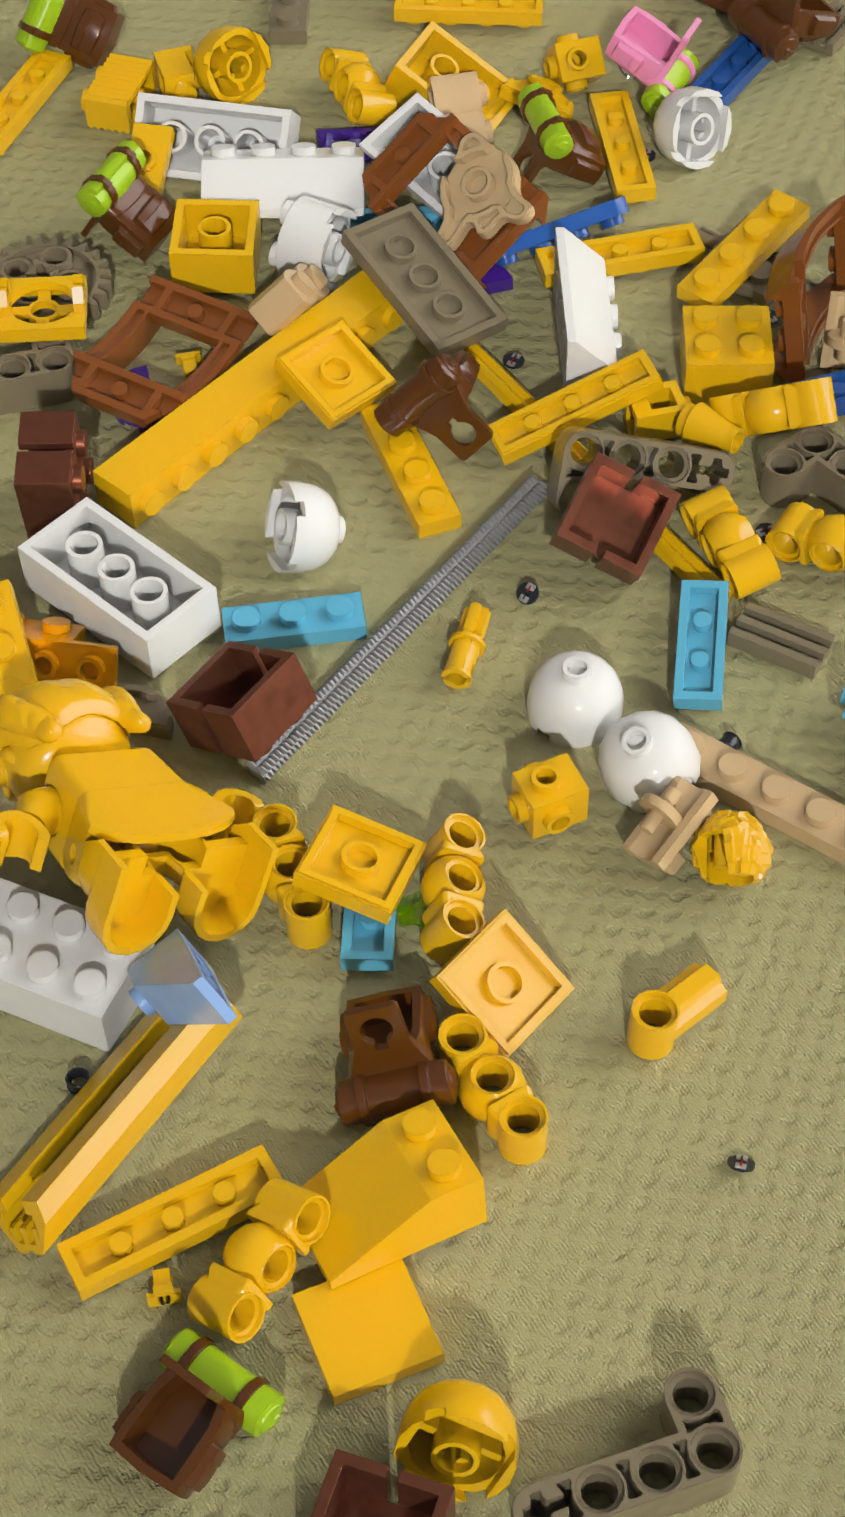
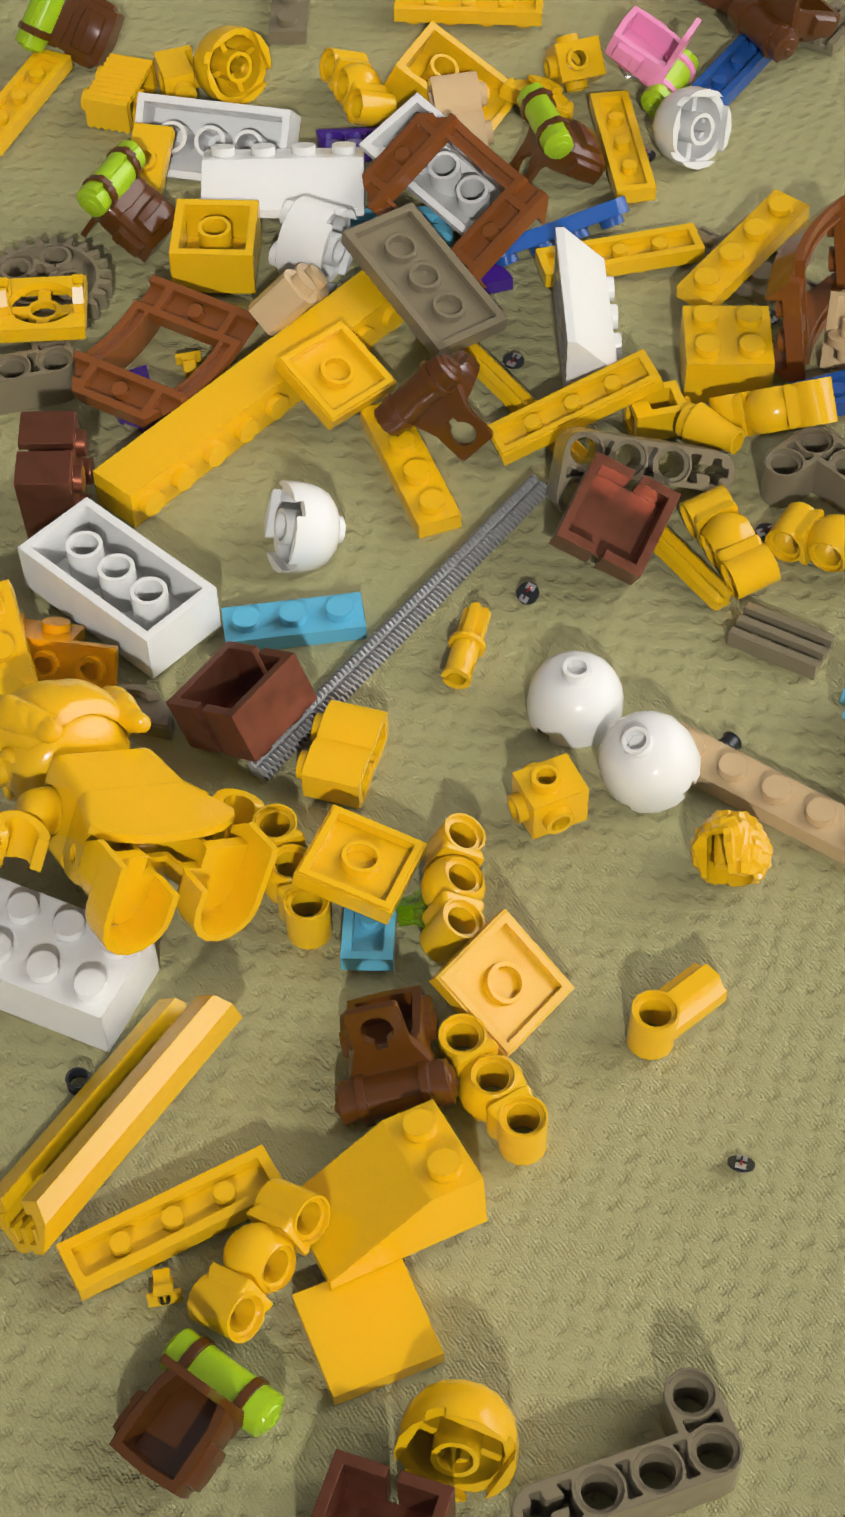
(179, 985): light blue slope -> none
(343, 753): none -> yellow brick
(481, 192): tan tile -> none
(669, 824): tan hips -> none
(701, 645): medium azure plate -> none

